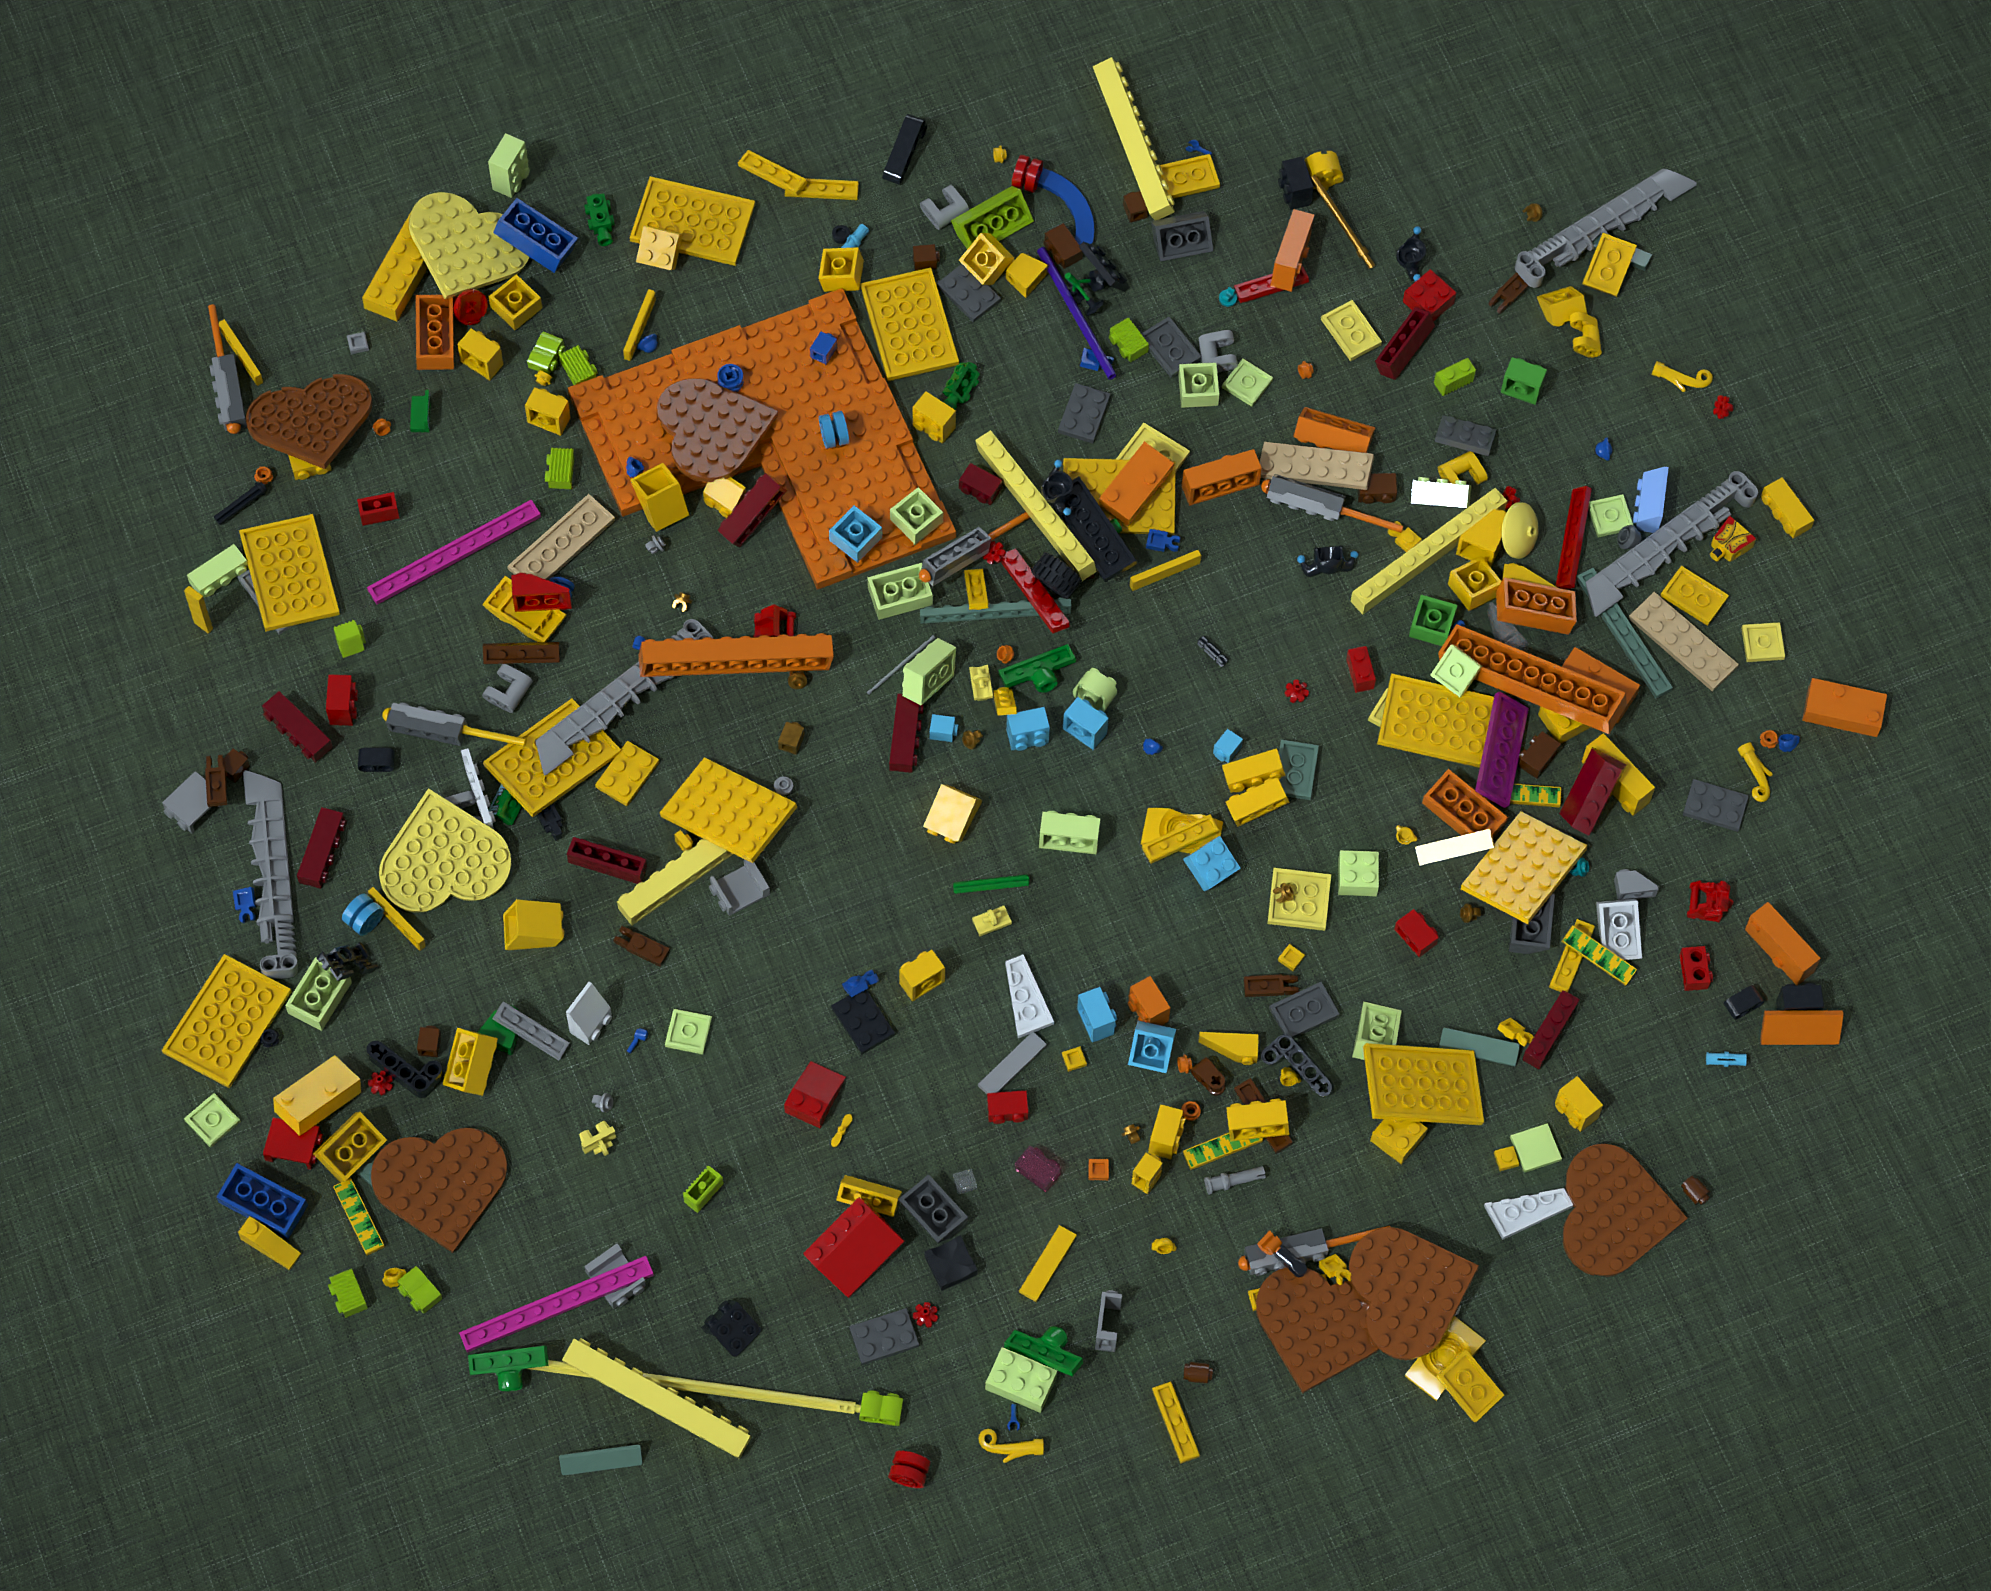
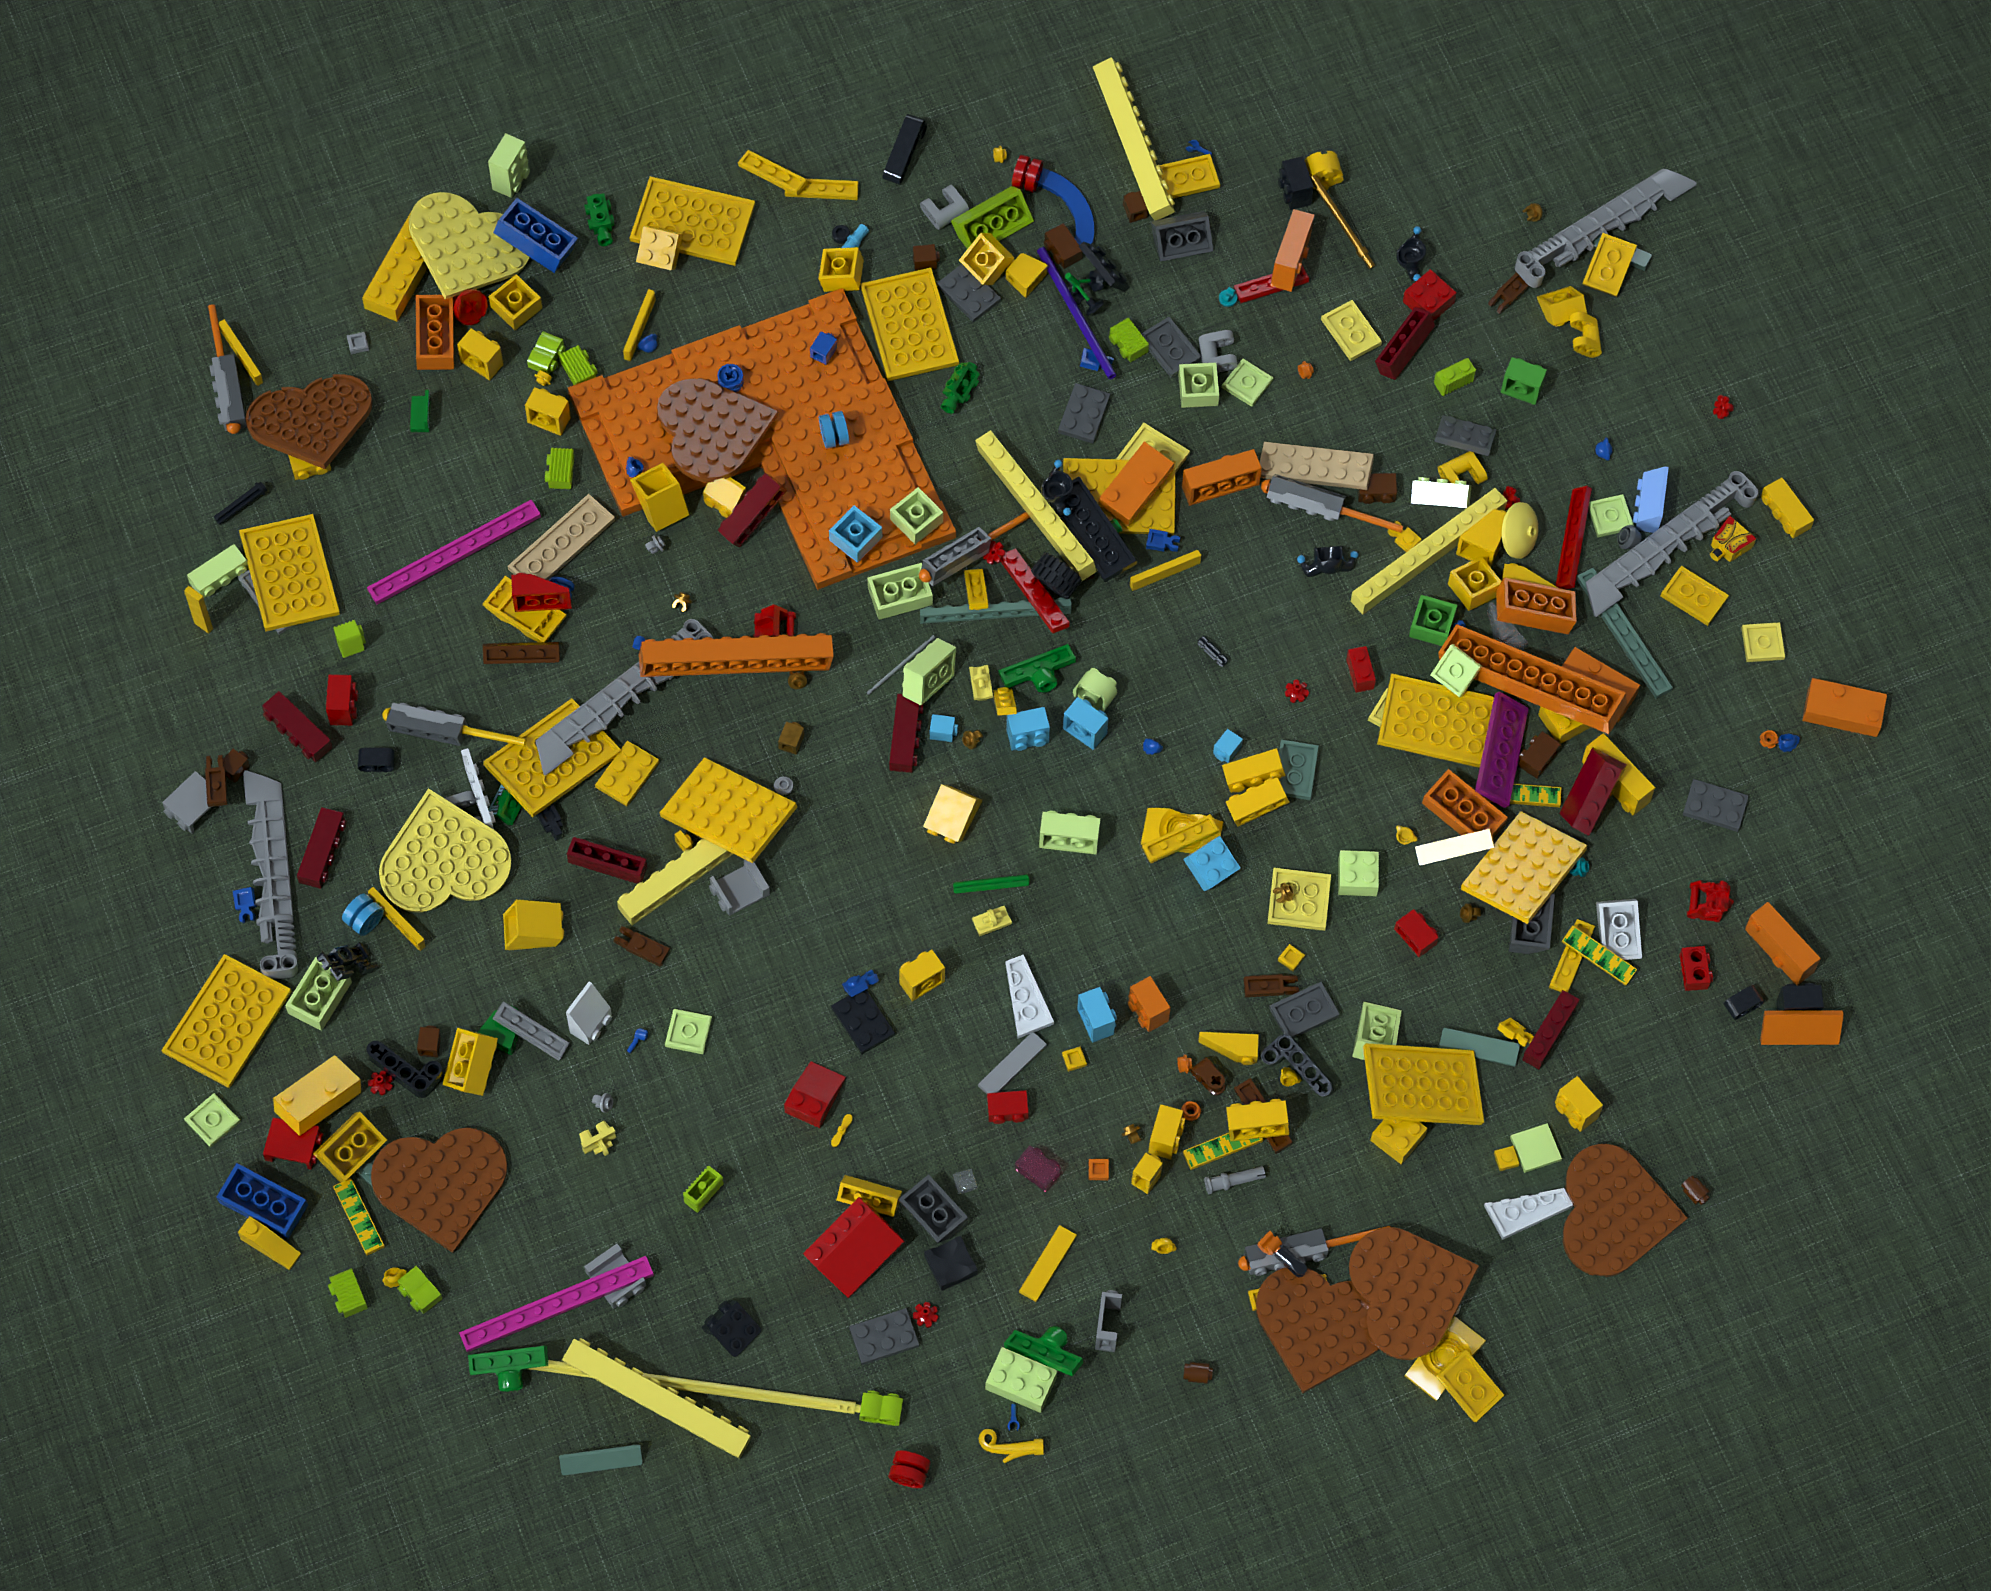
(263, 471): orange plate -> none
(269, 1033): black plate -> none
(378, 508): red brick -> none
(381, 427): orange plate -> none
(519, 685): light grey connector -> none
(934, 417): yellow brick -> none
(980, 484): dark red brick -> none
(1005, 654): orange plate -> none
(1152, 1046): medium azure brick -> none
(1175, 1422): yellow tile -> none
(1333, 431): orange slope -> none
(1334, 1266): yellow plate -> none
(1633, 885): light grey slope -> none
(1678, 378): yellow plant -> none
(1683, 641): tan plate -> none
(1740, 1059): medium azure pin -> none
(1758, 769): yellow plant -> none

